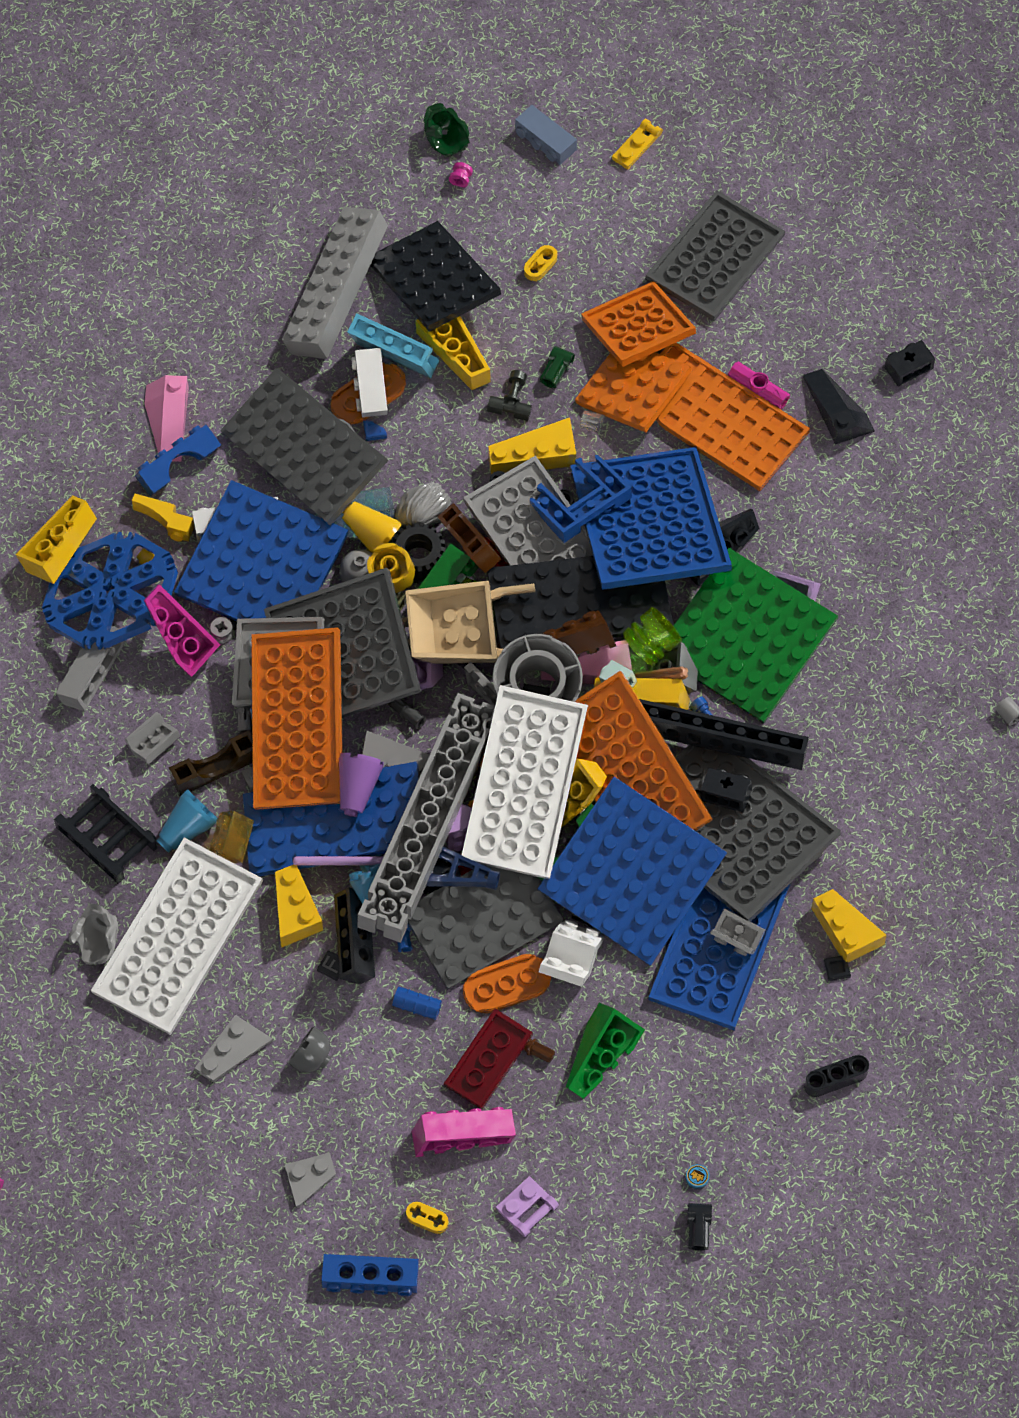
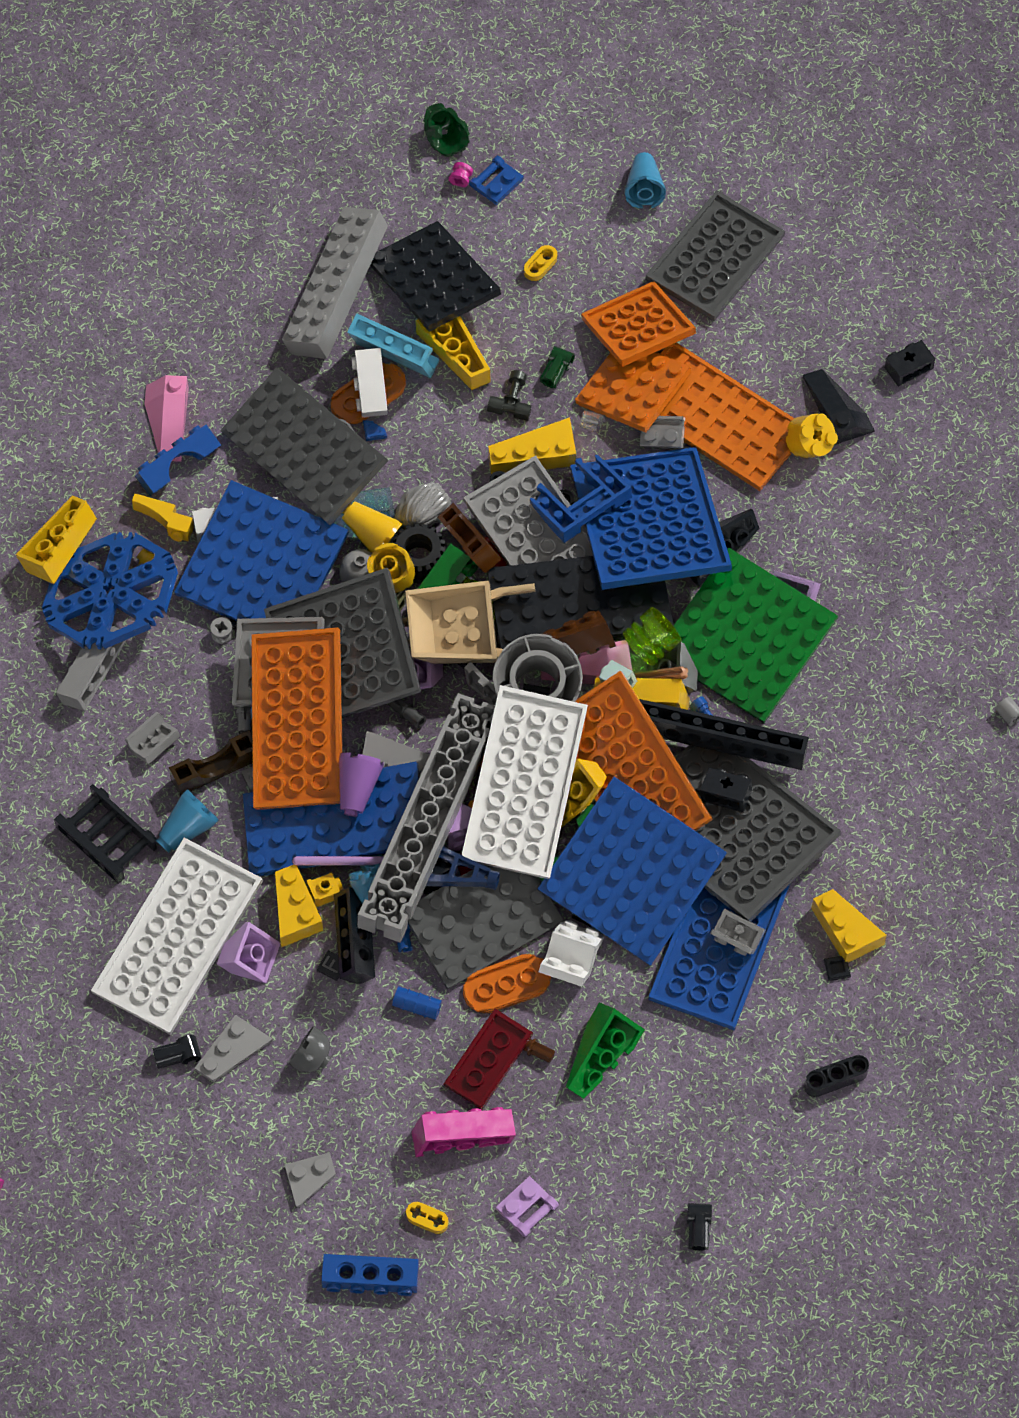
(95, 934): light grey hair -> none
(182, 1051): none -> black piece
(183, 635): dark pink wedge -> none
(231, 836): clear yellow brick -> none
(249, 953): none -> lavender slope
(324, 895): none -> yellow brick
(501, 184): none -> blue plate
(545, 135): sand blue brick -> none
(636, 144): yellow plate -> none
(644, 182): none -> dark azure cone
(664, 433): none -> light grey plate
(697, 1176): tile -> none
(768, 390): dark pink piece -> none
(811, 436): none -> yellow brick

